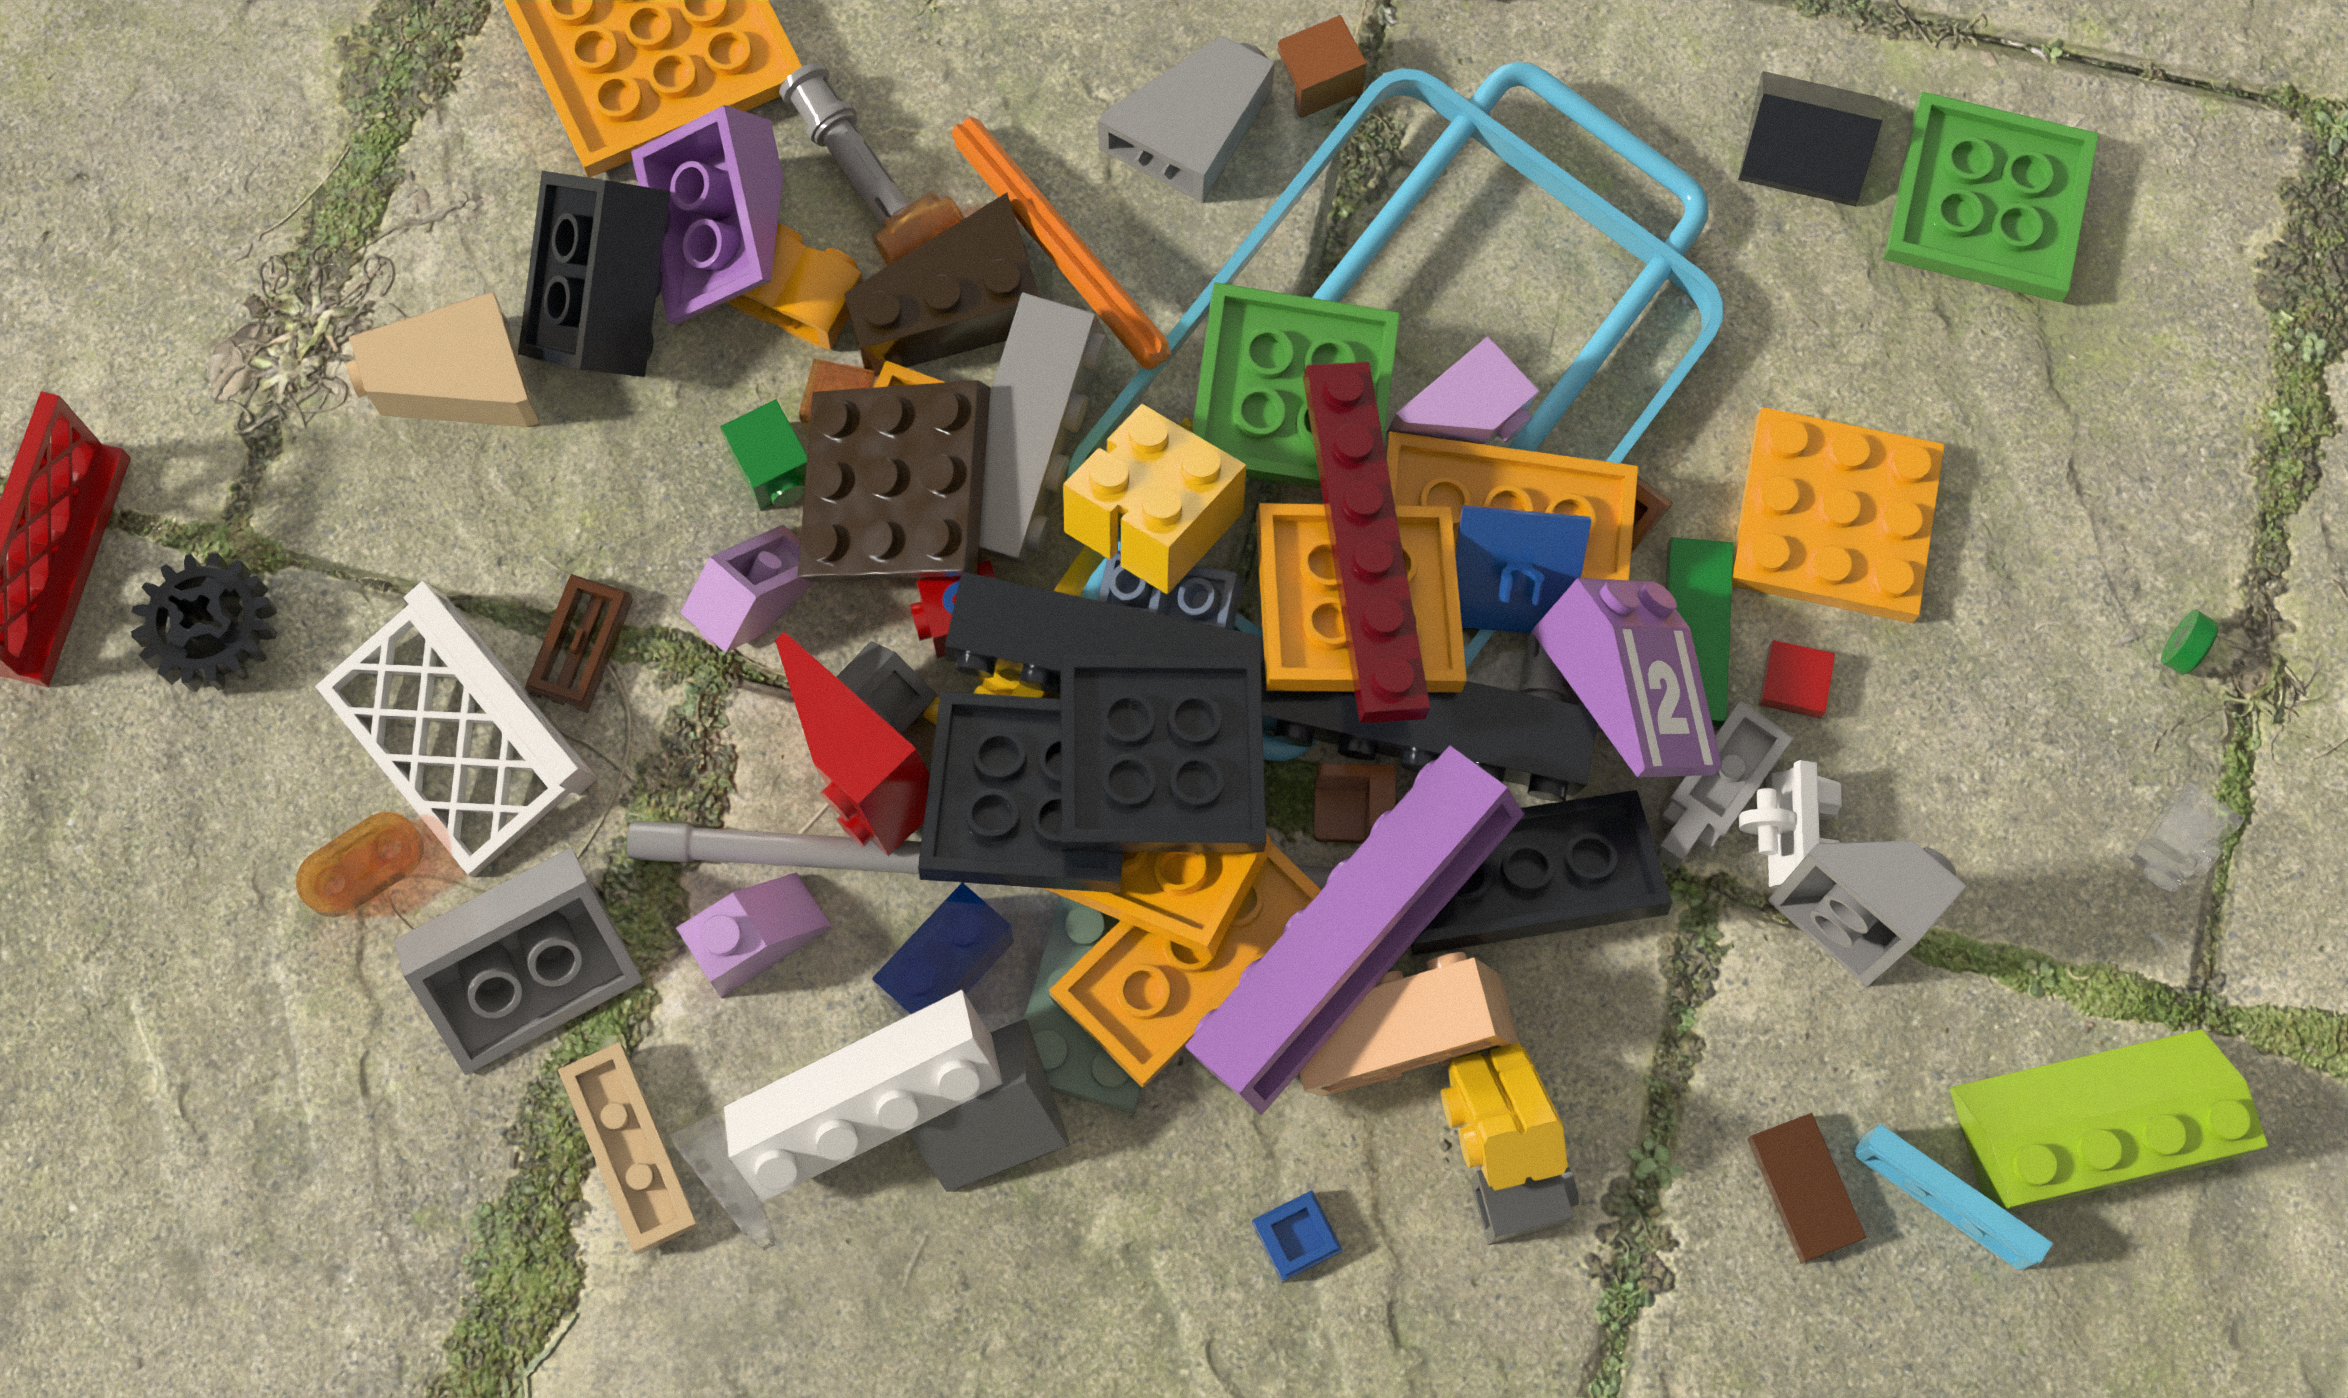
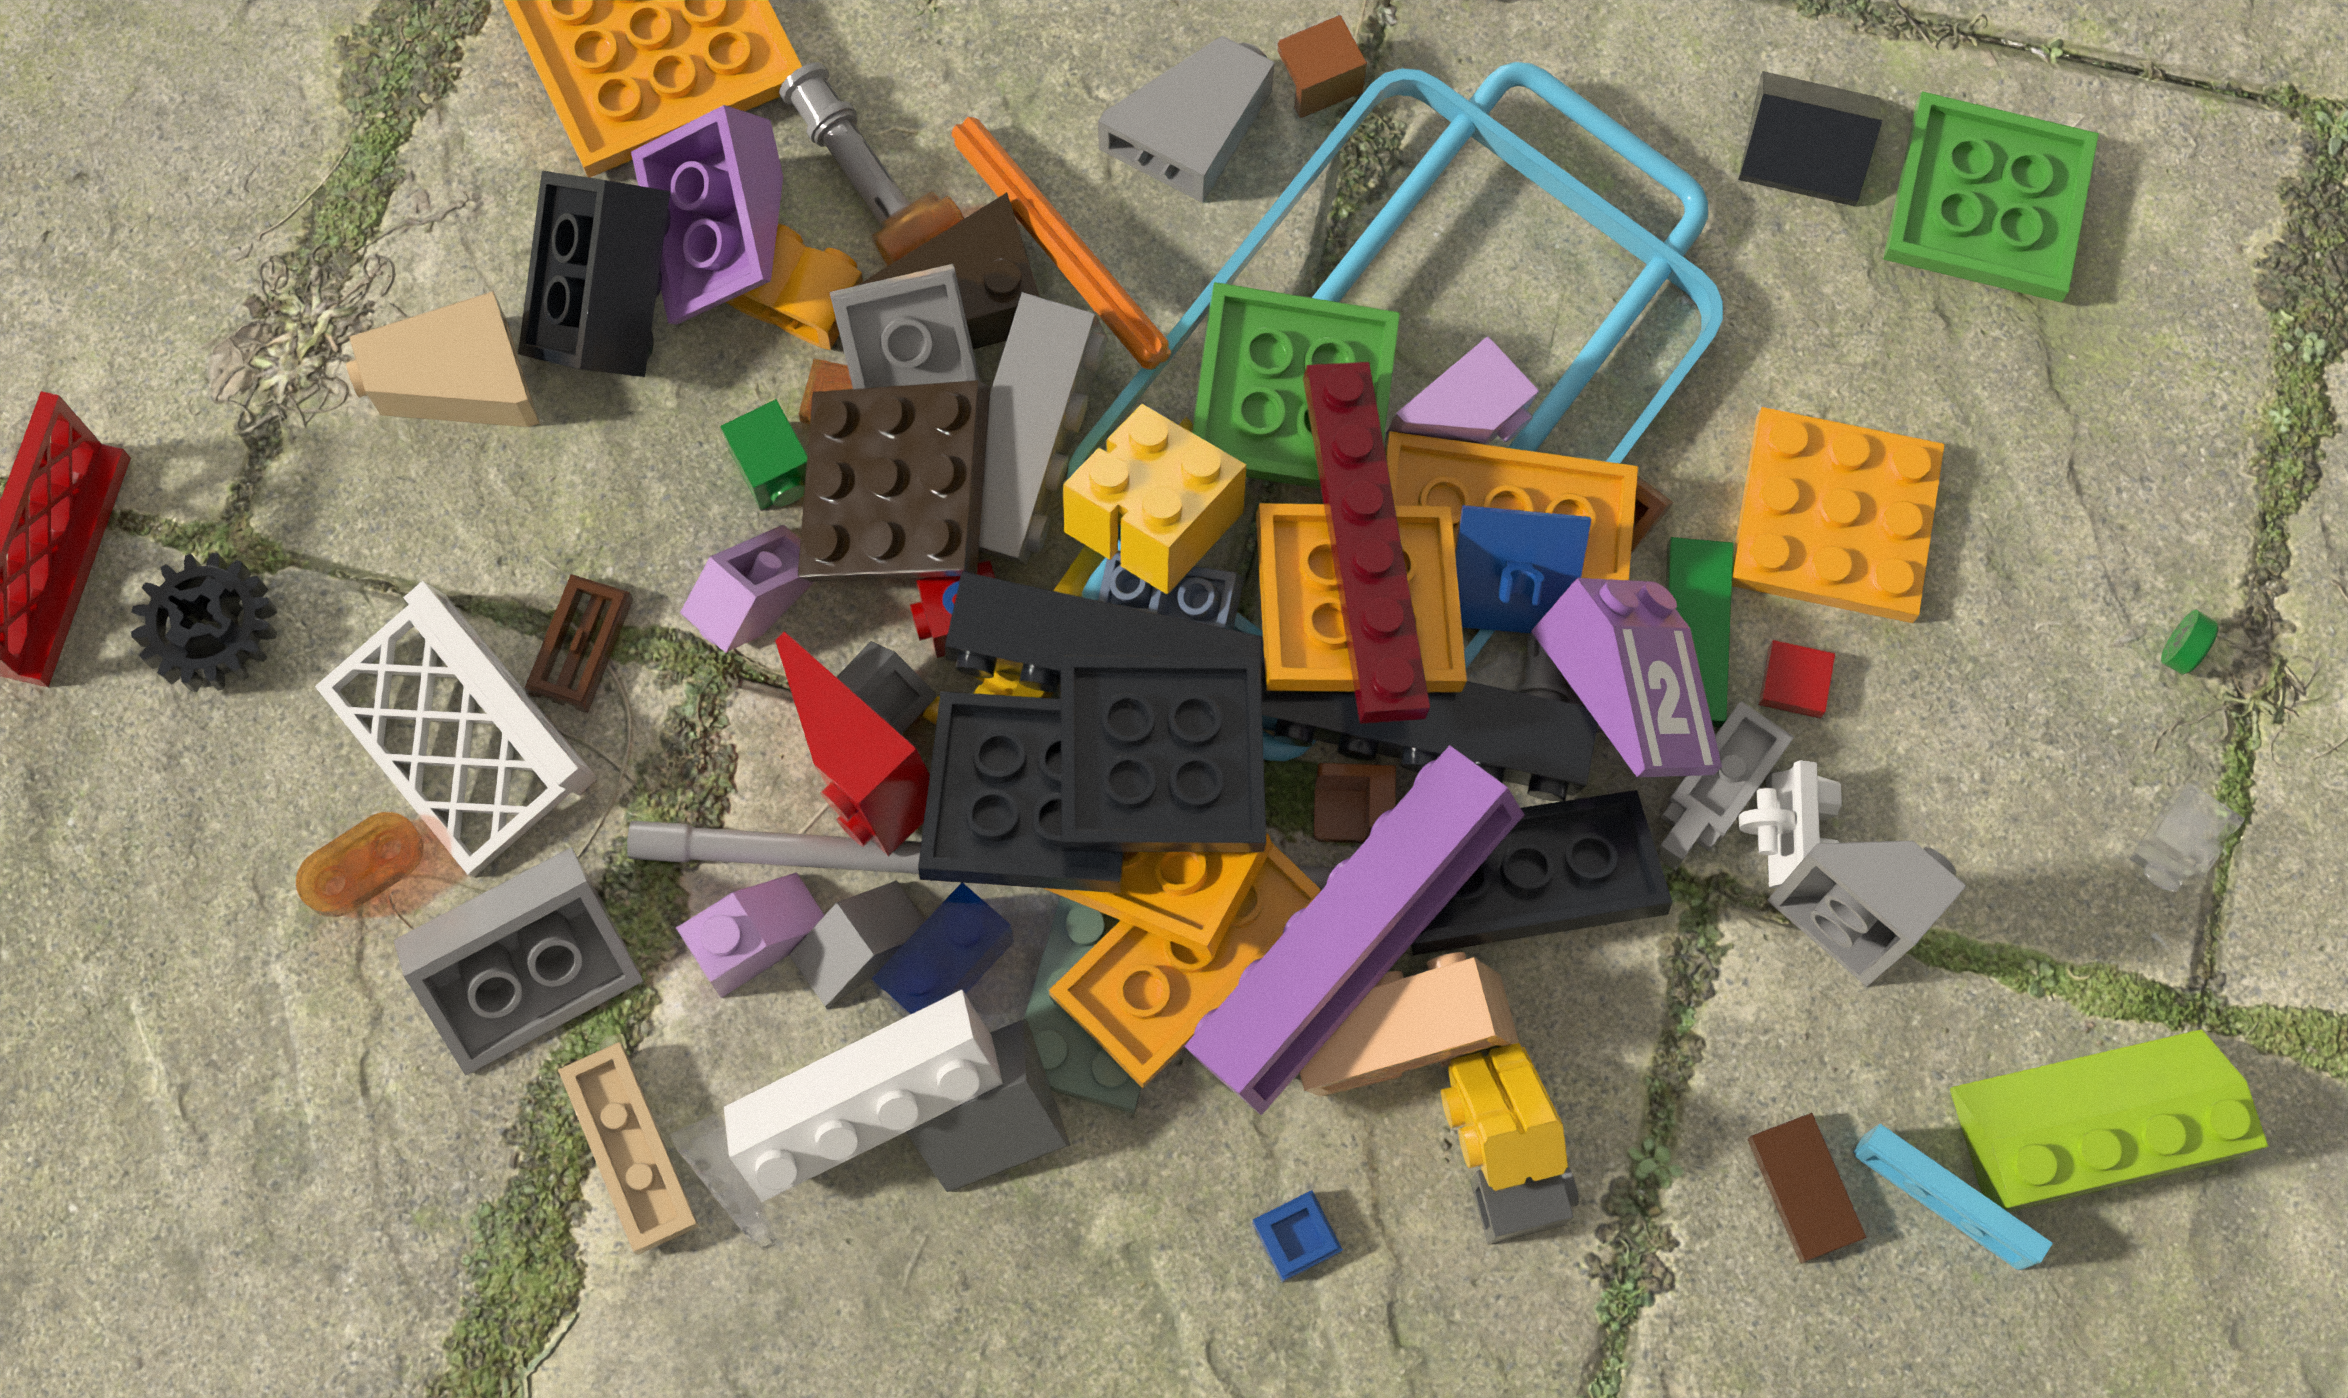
(855, 940): none -> light grey slope
(905, 330): none -> light grey tile

